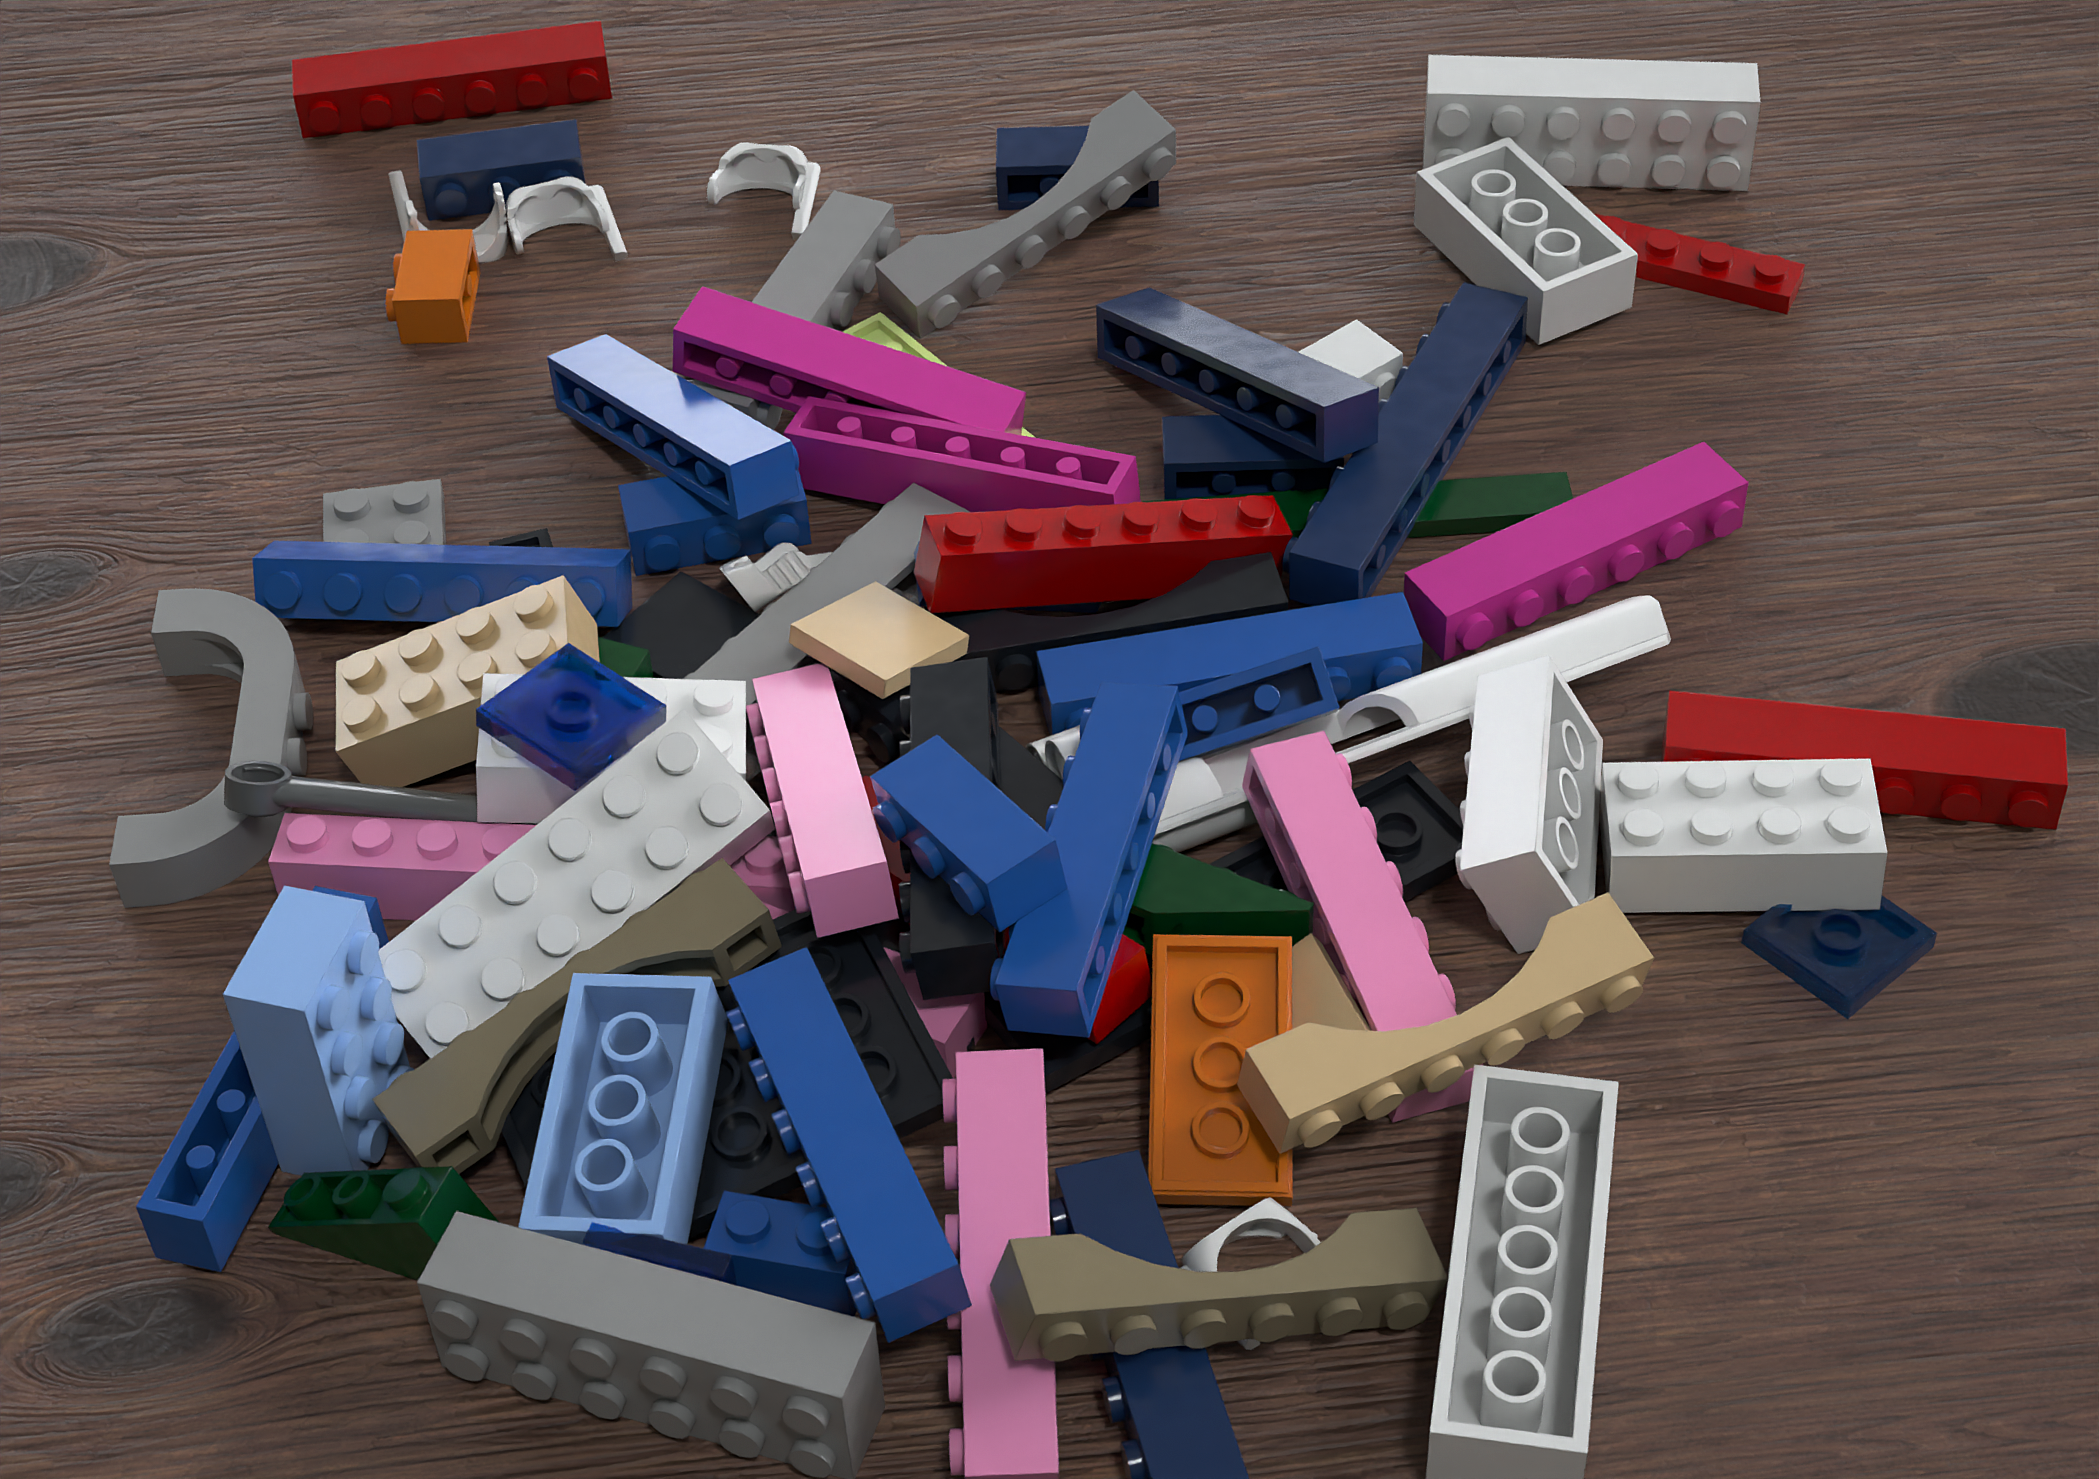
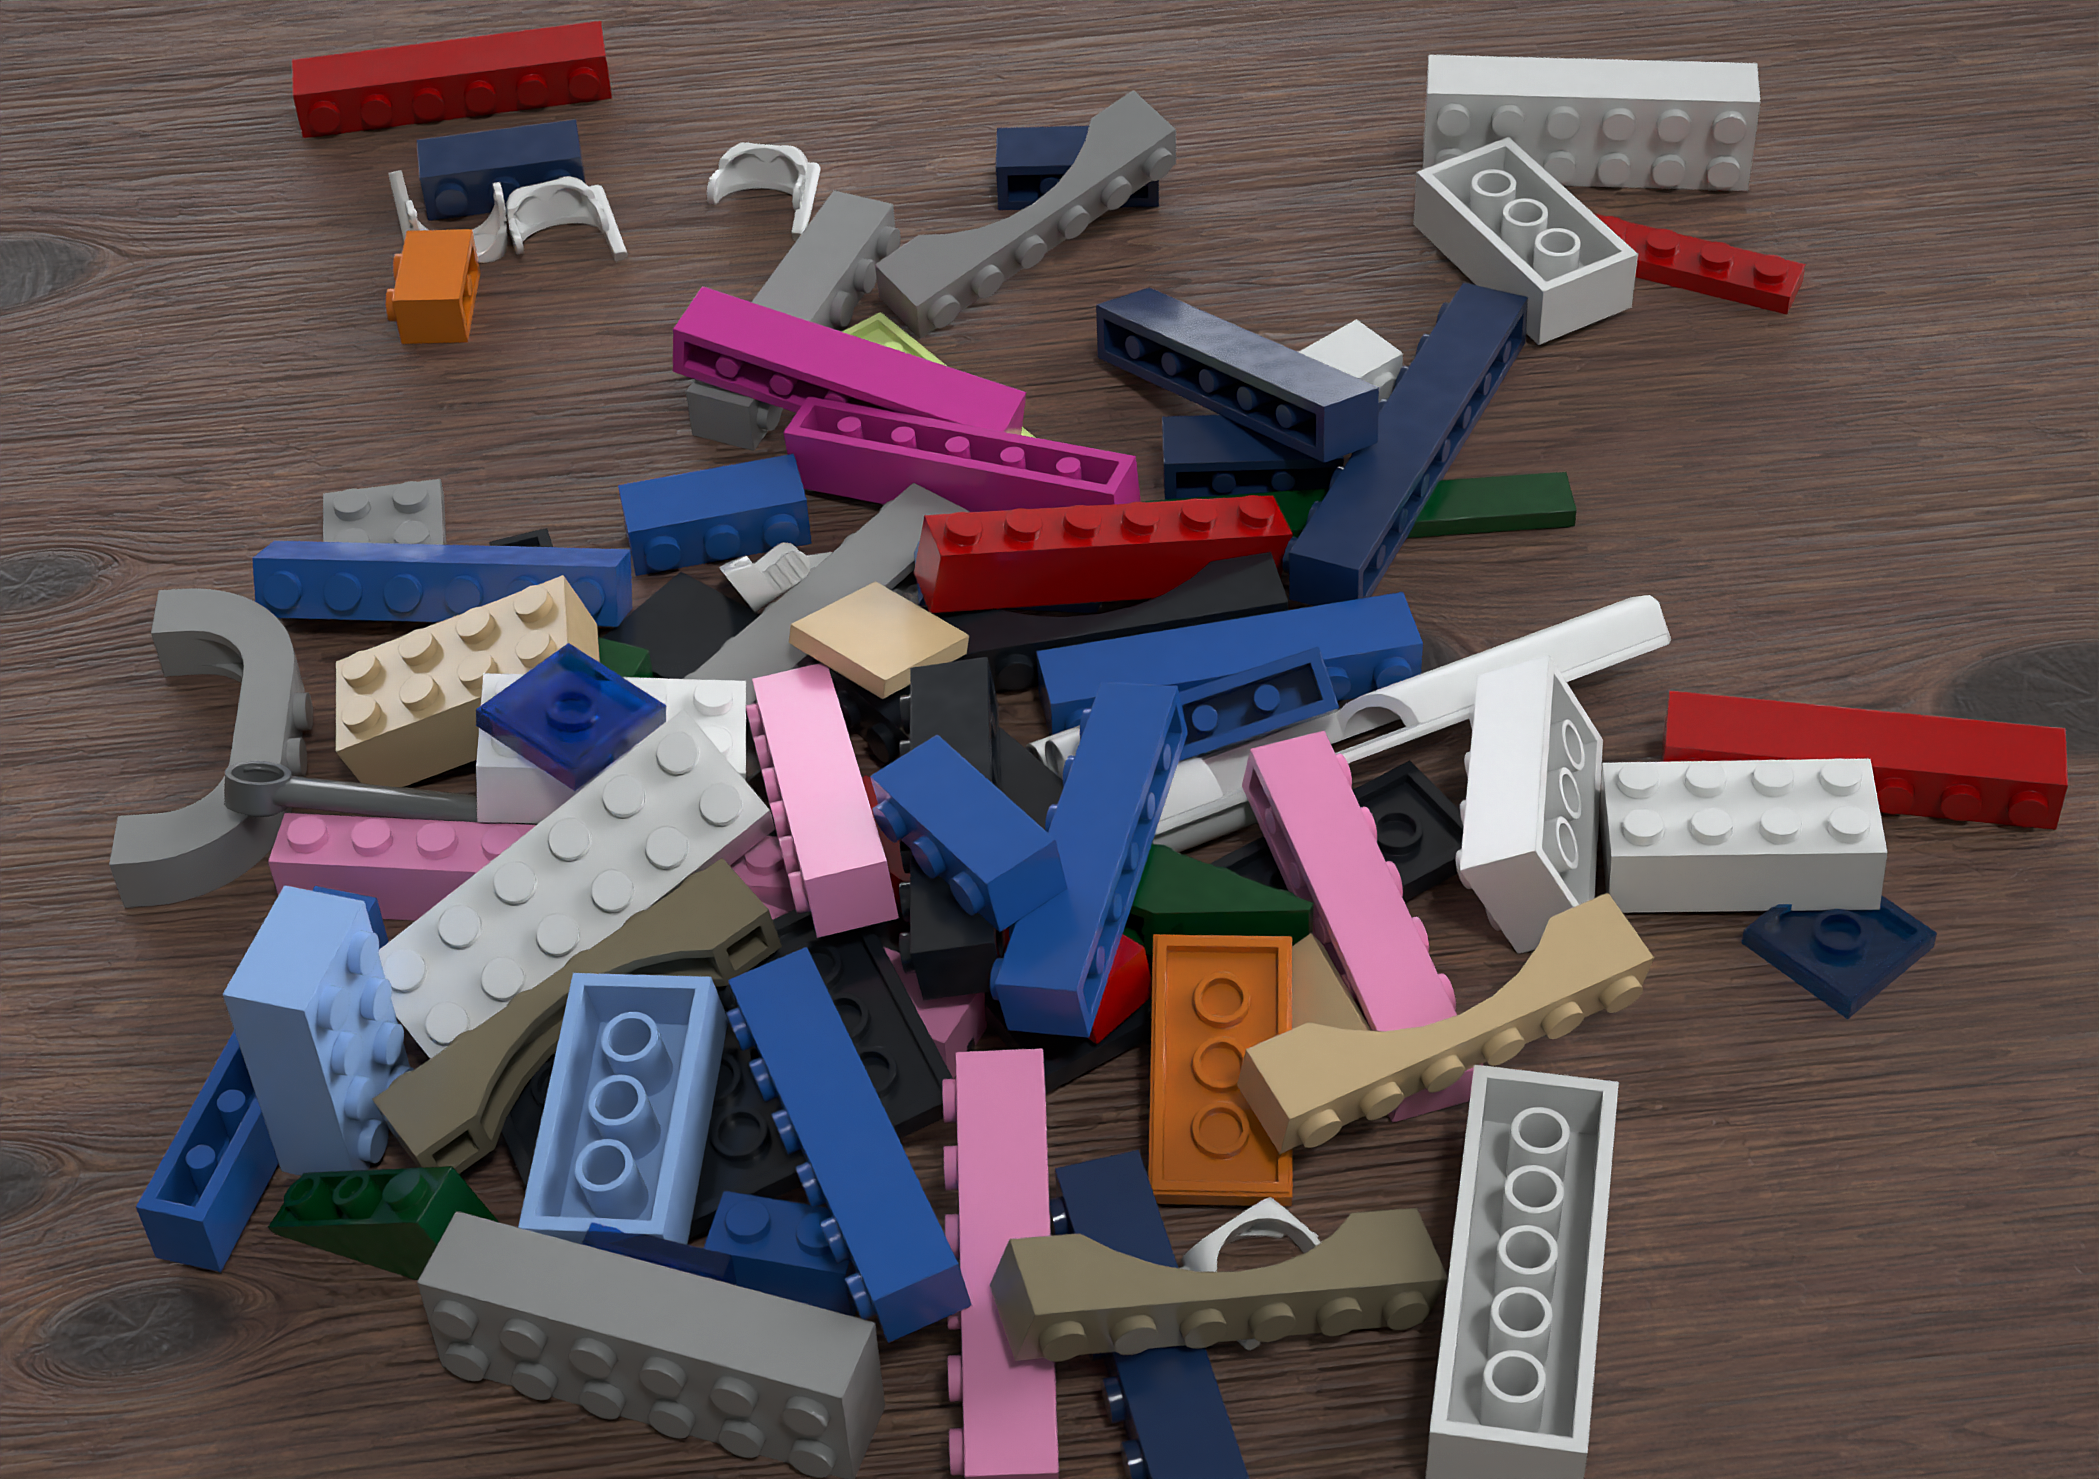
(675, 426): blue brick -> none
(1574, 550): dark pink brick -> none

